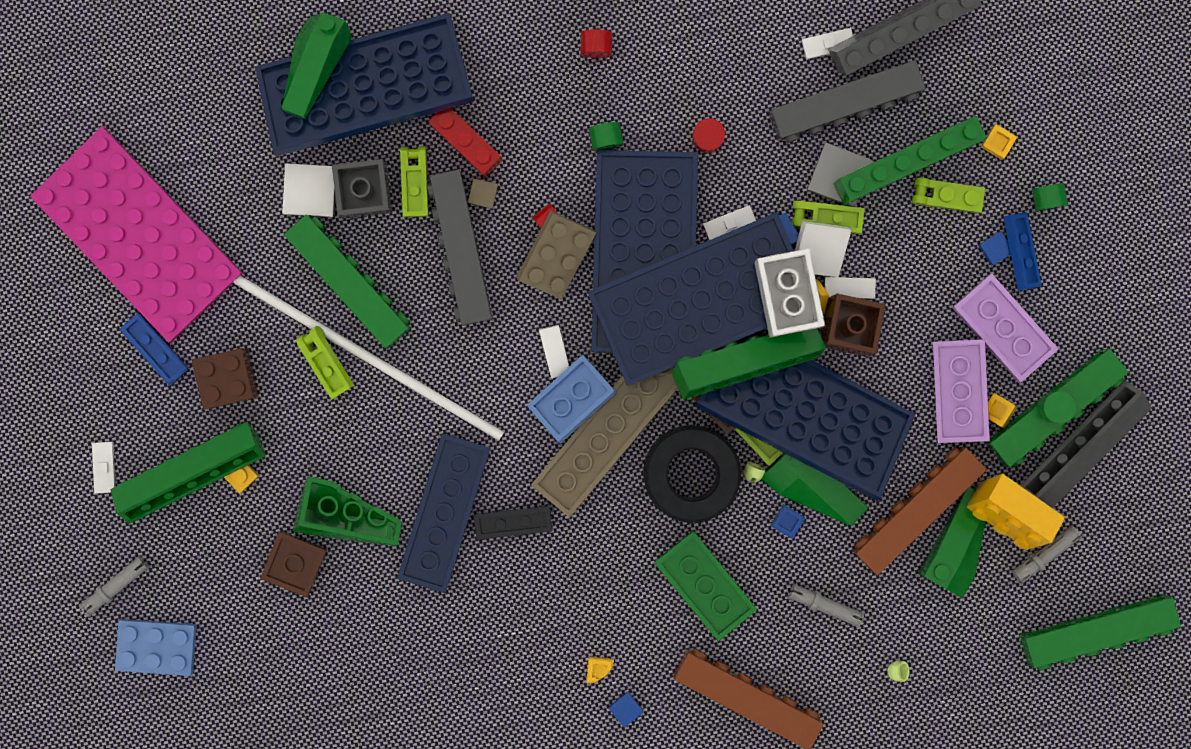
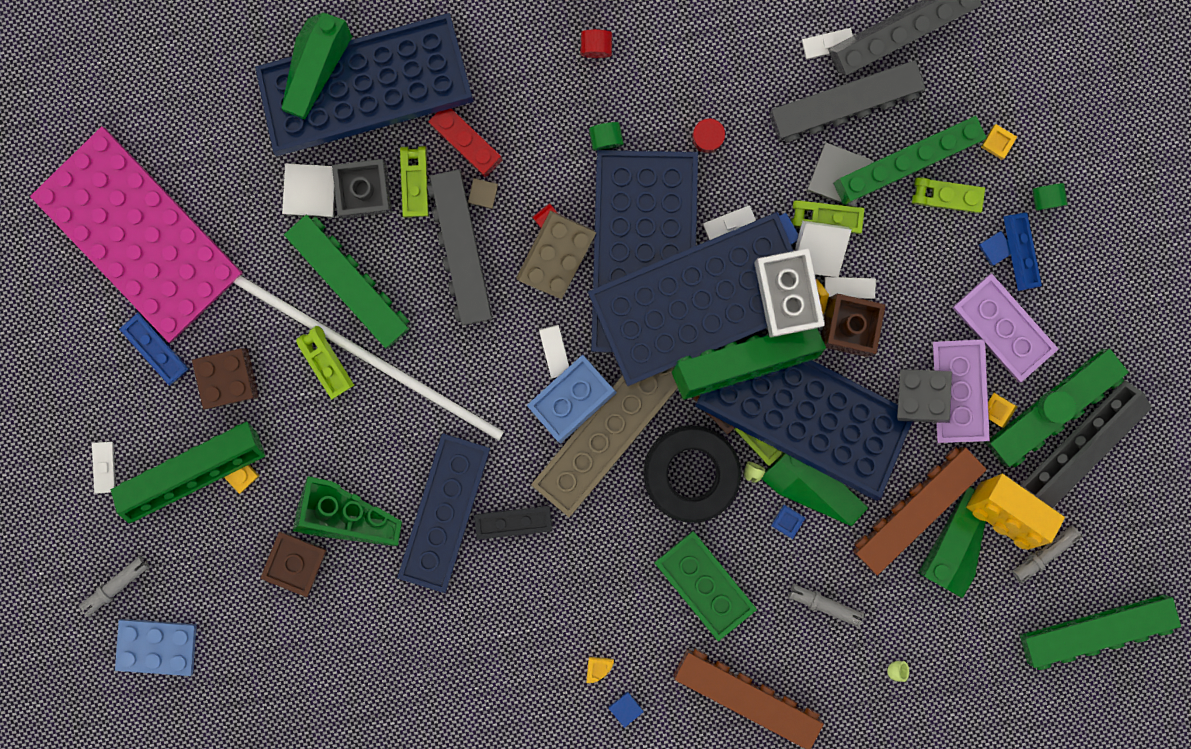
(924, 396): none -> dark grey plate

